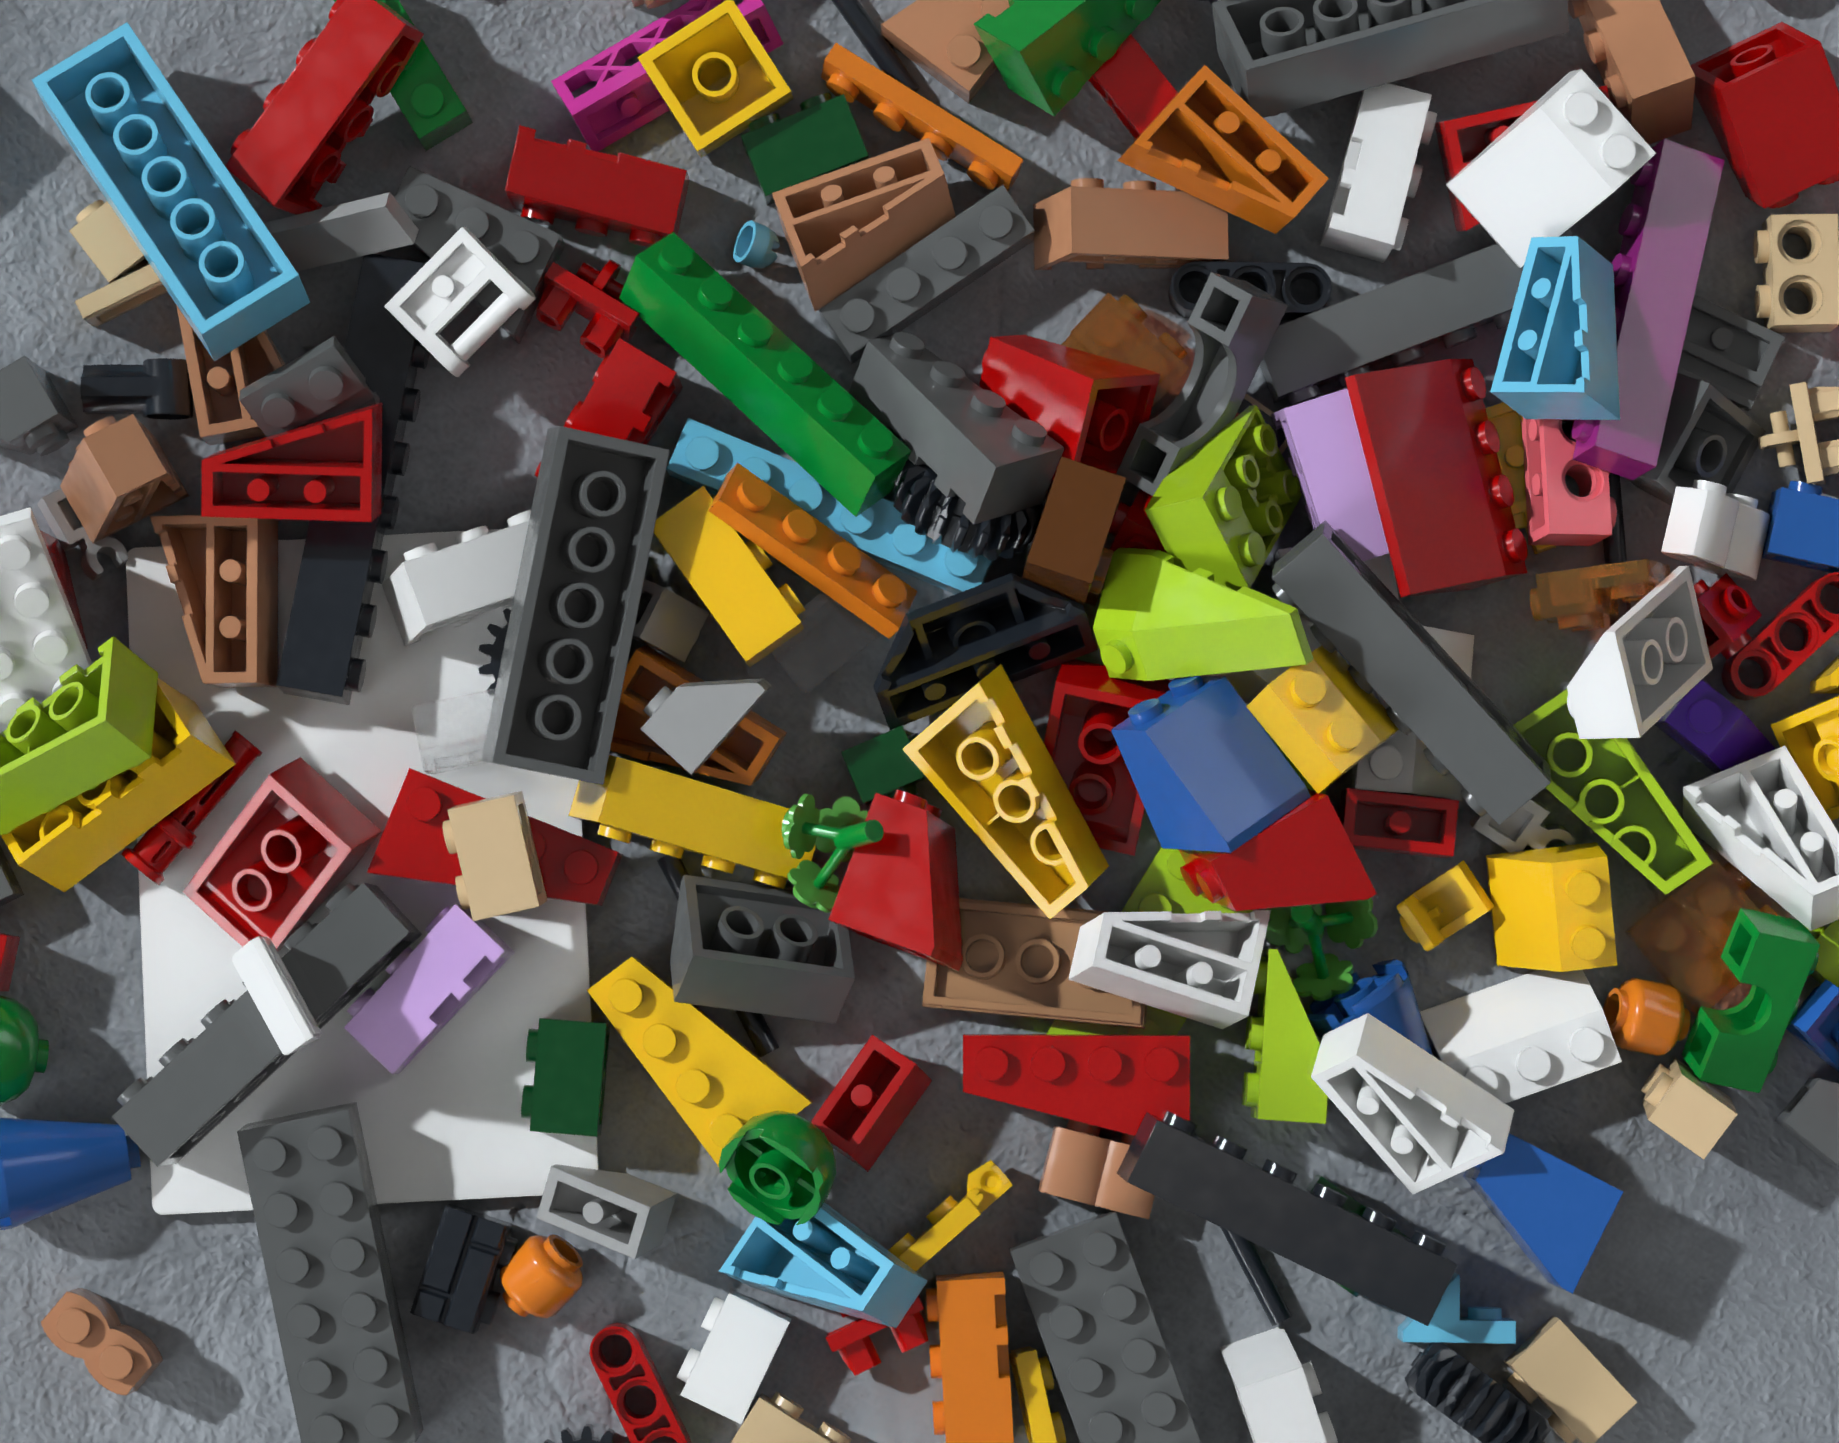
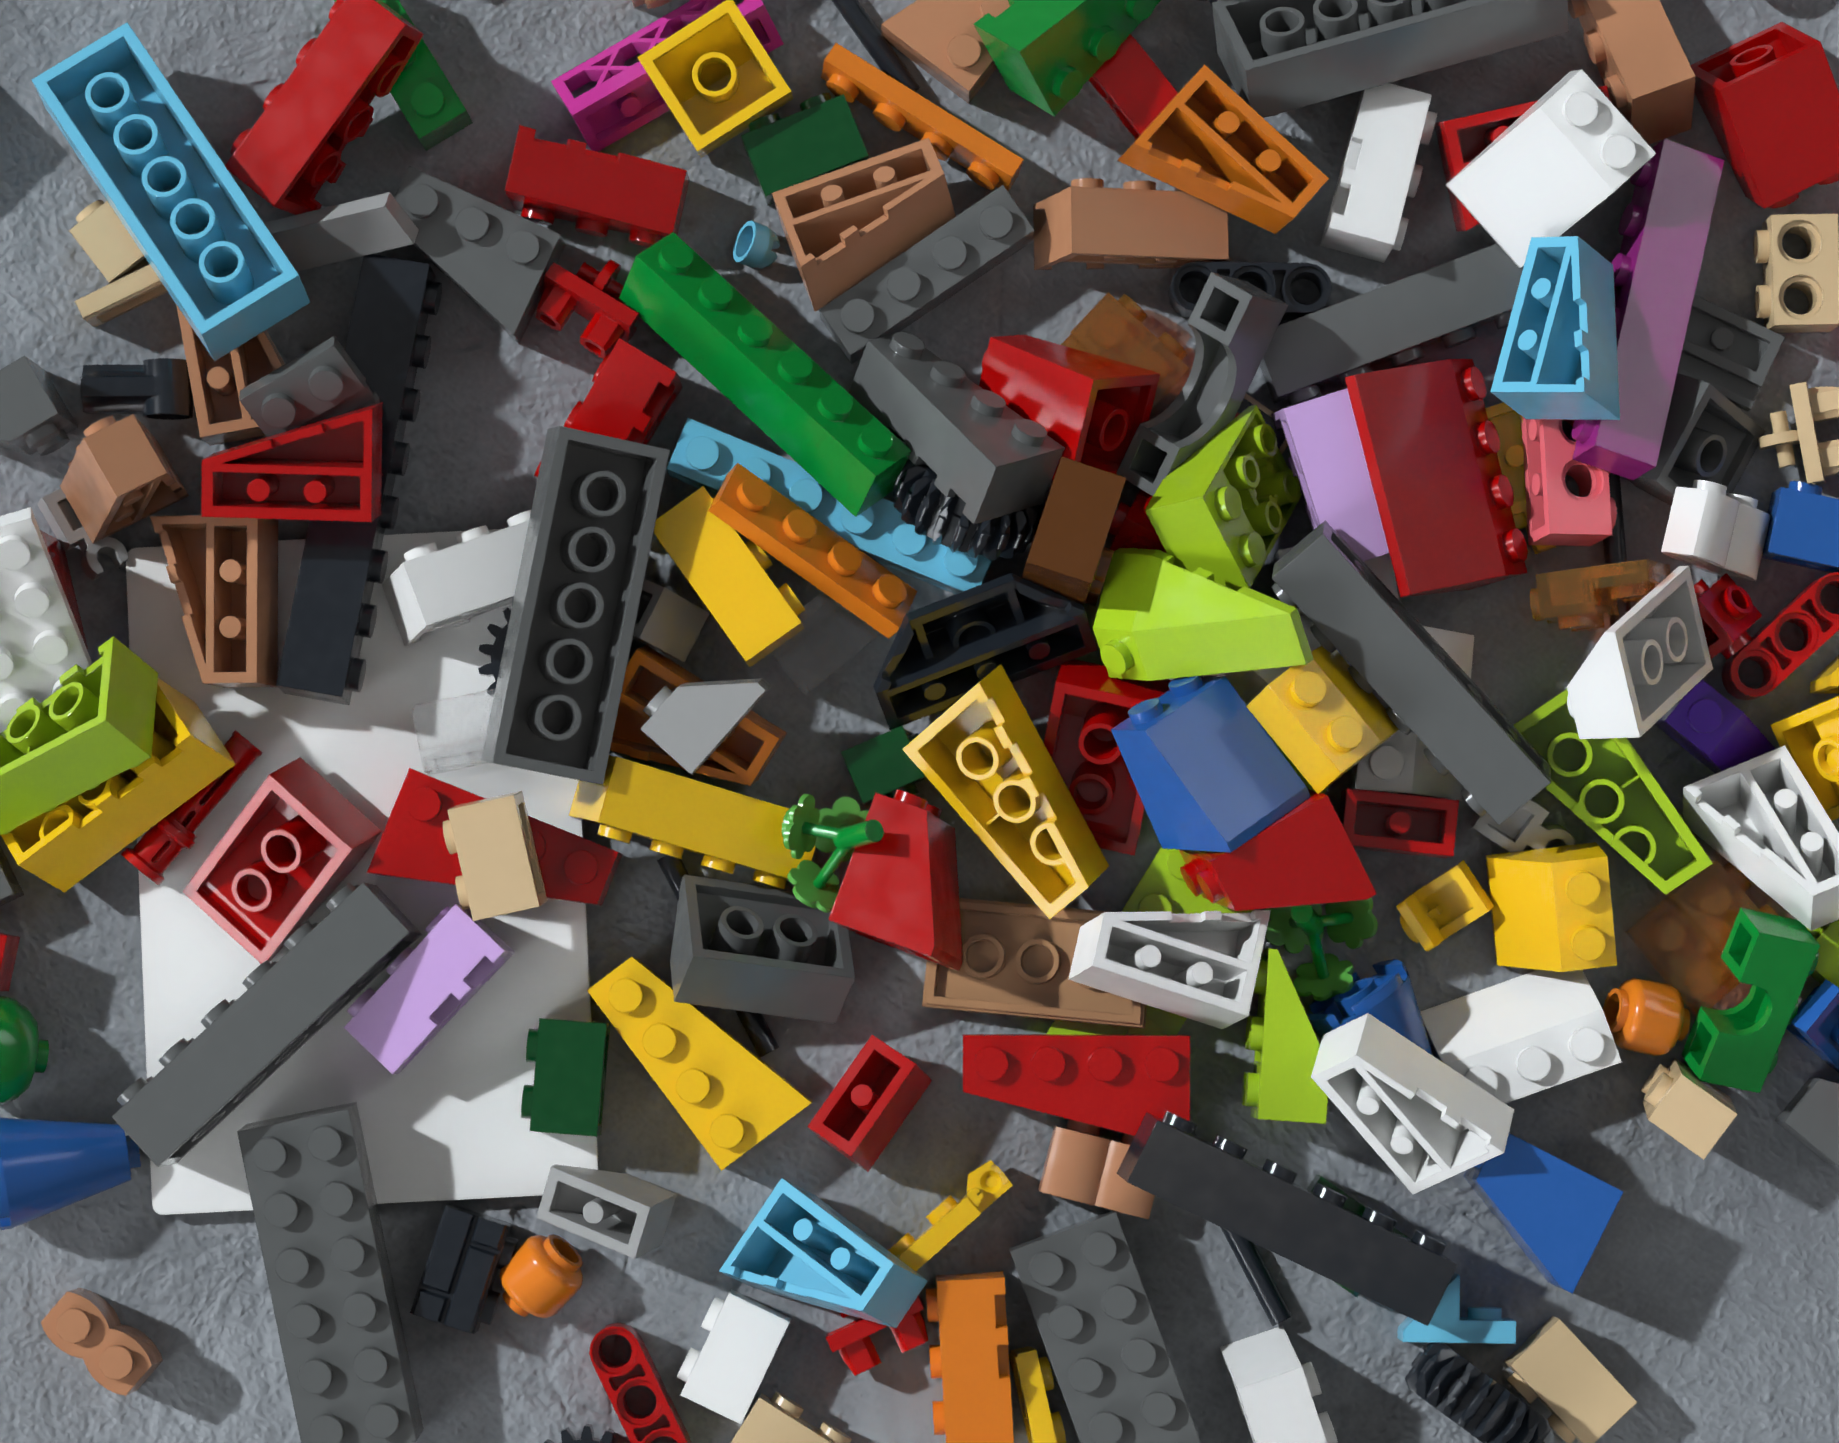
(276, 995): white slope -> none
(446, 288): white plate -> none
(779, 1167): green cylinder -> none

